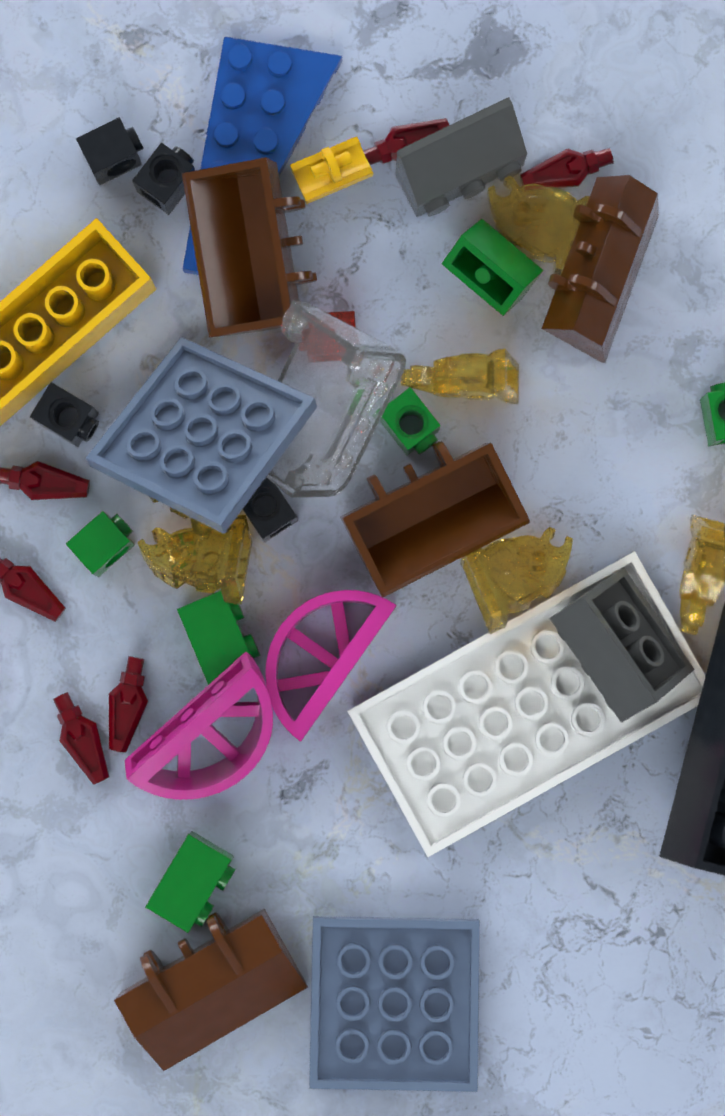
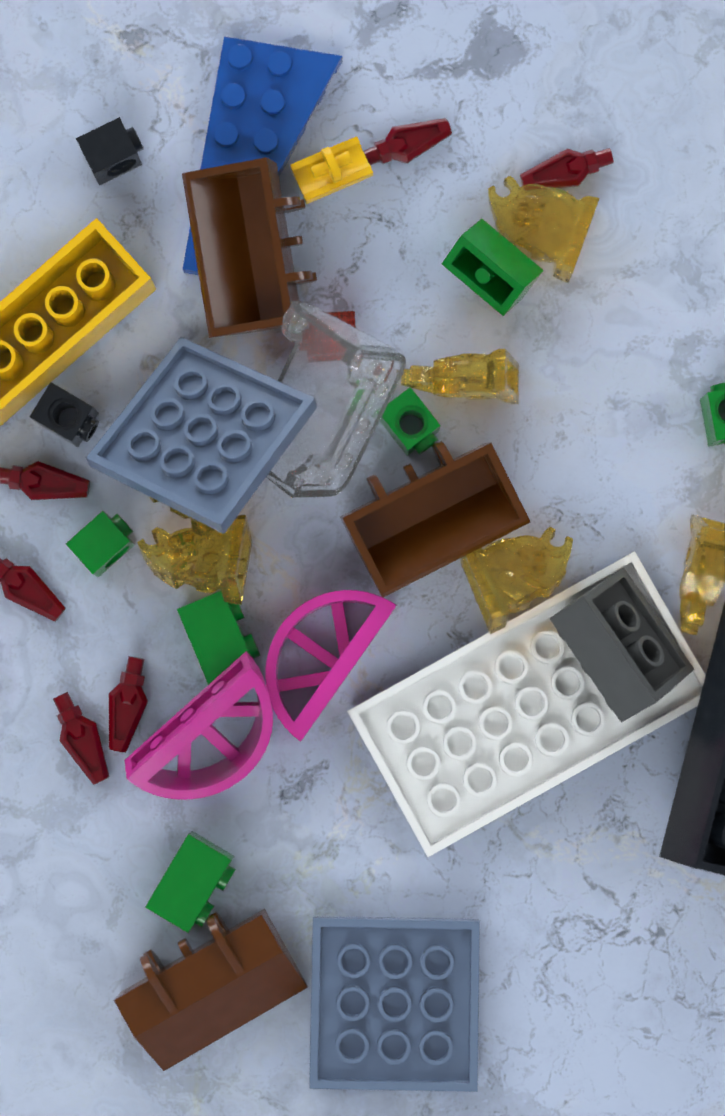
(163, 195): black brick -> none
(276, 522): black brick -> none
(461, 159): dark grey slope -> none
(602, 264): reddish brown piece -> none

